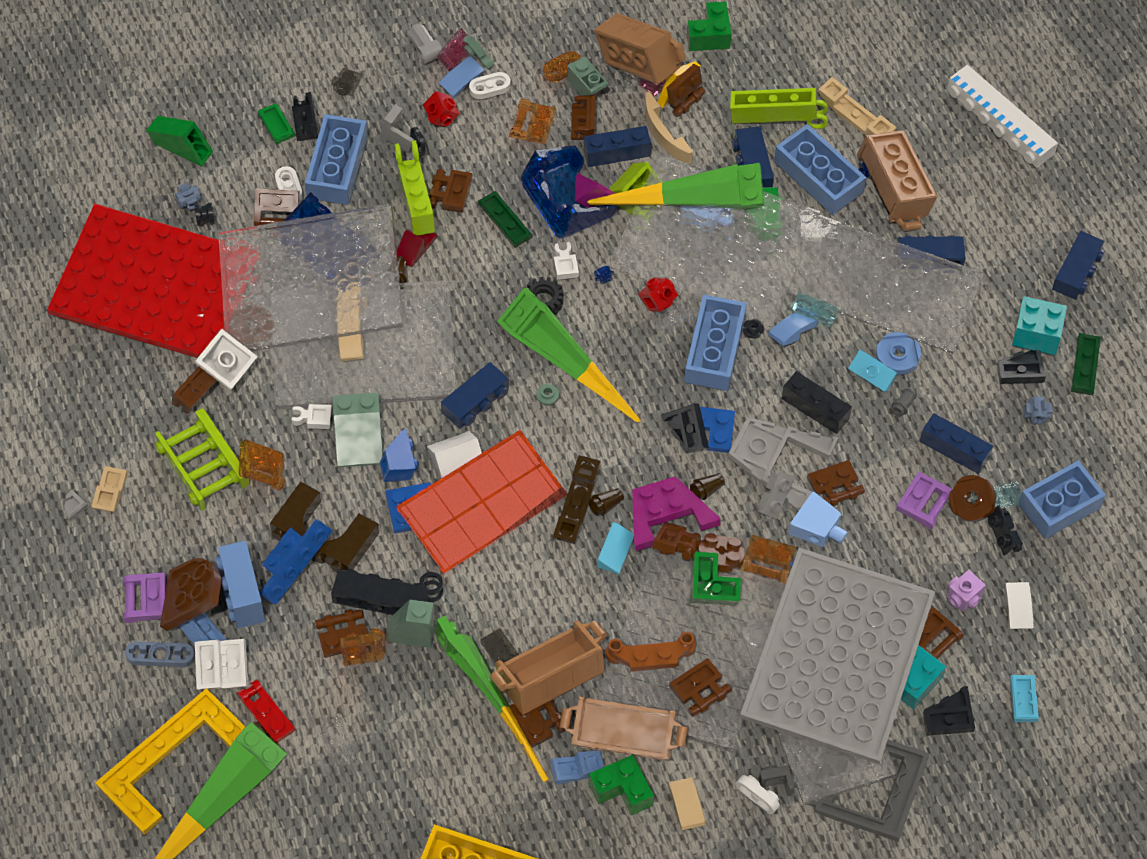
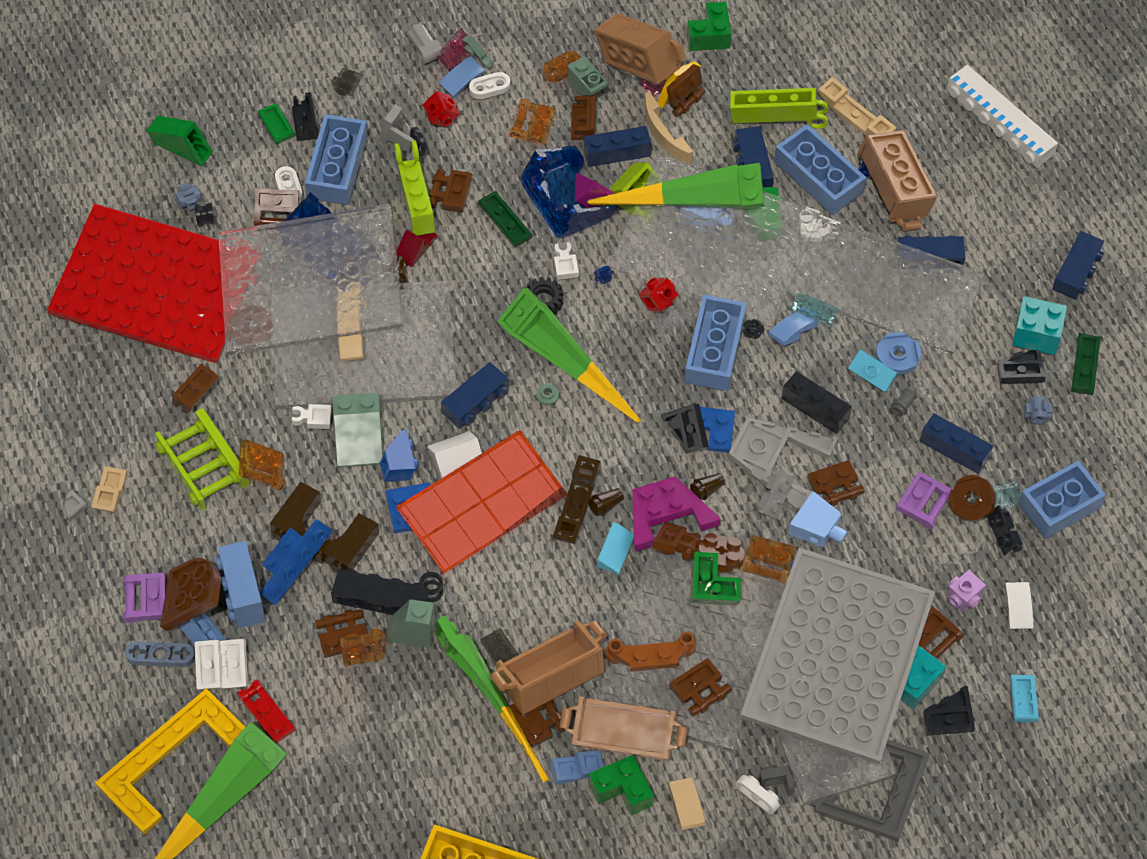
(226, 359): white slope -> none

